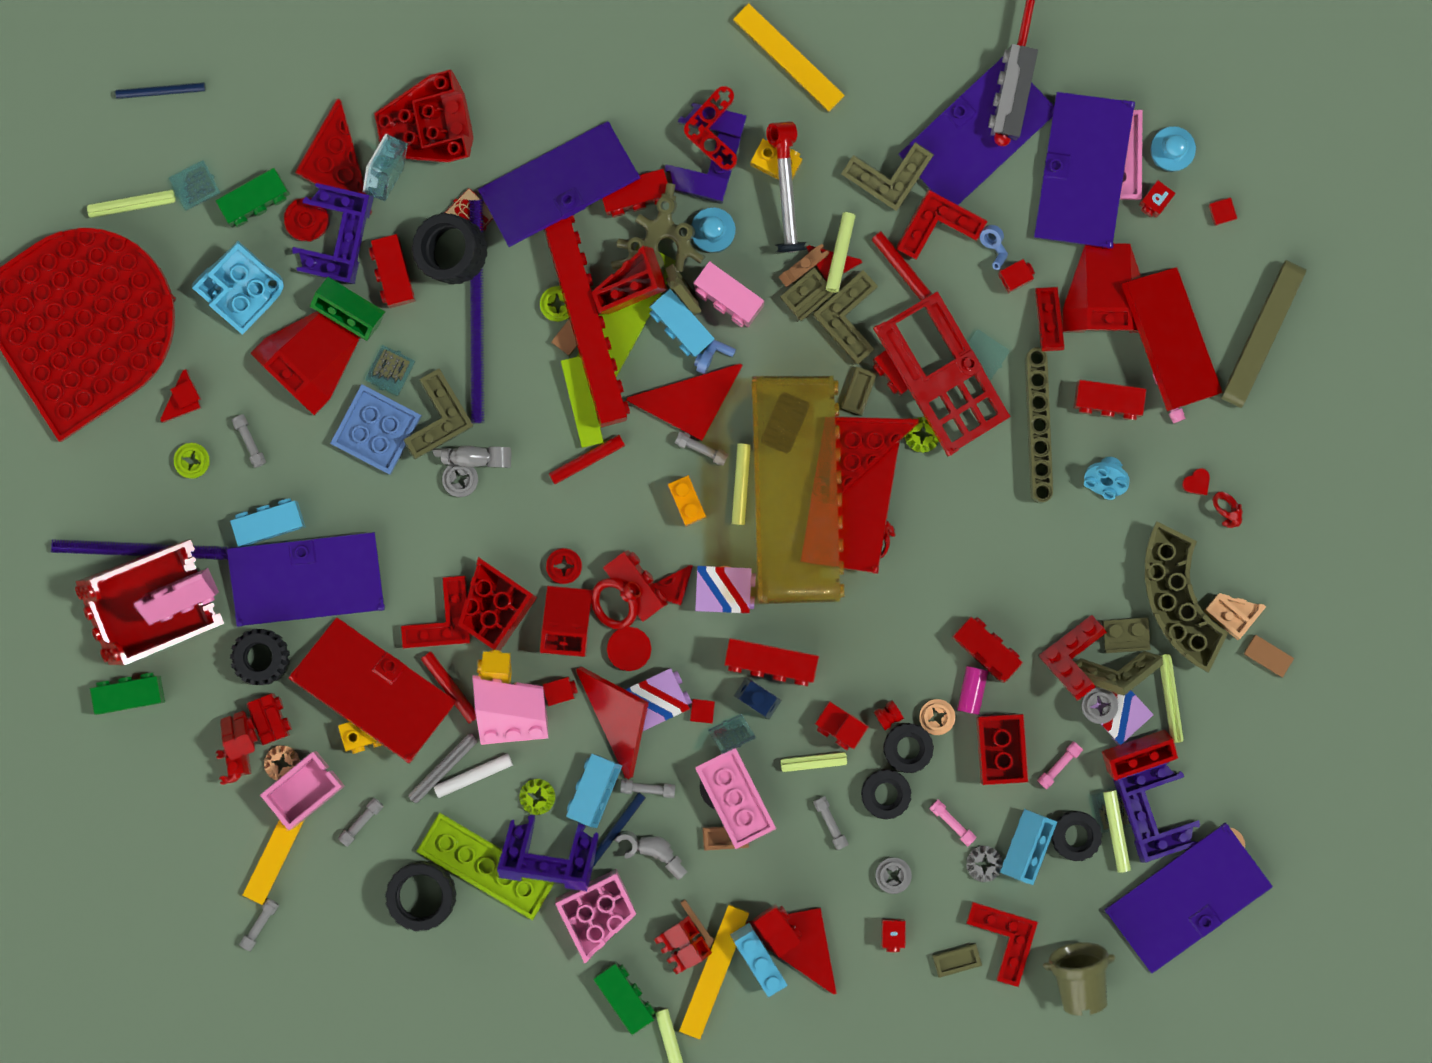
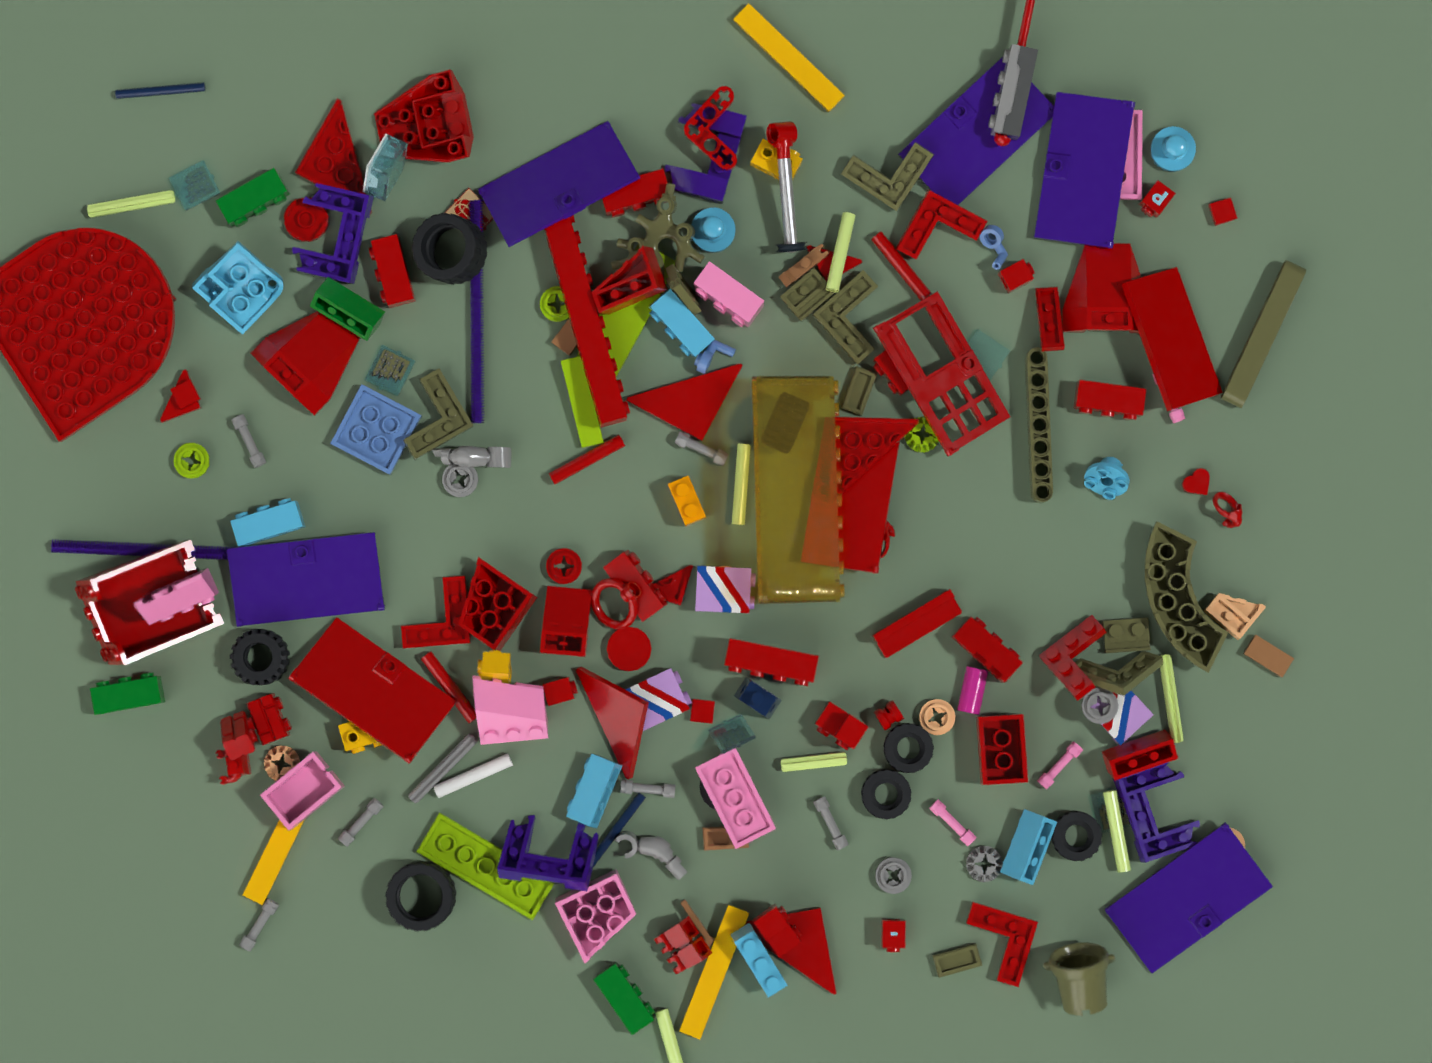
(541, 806): lime gear -> none
(917, 623): none -> red panel

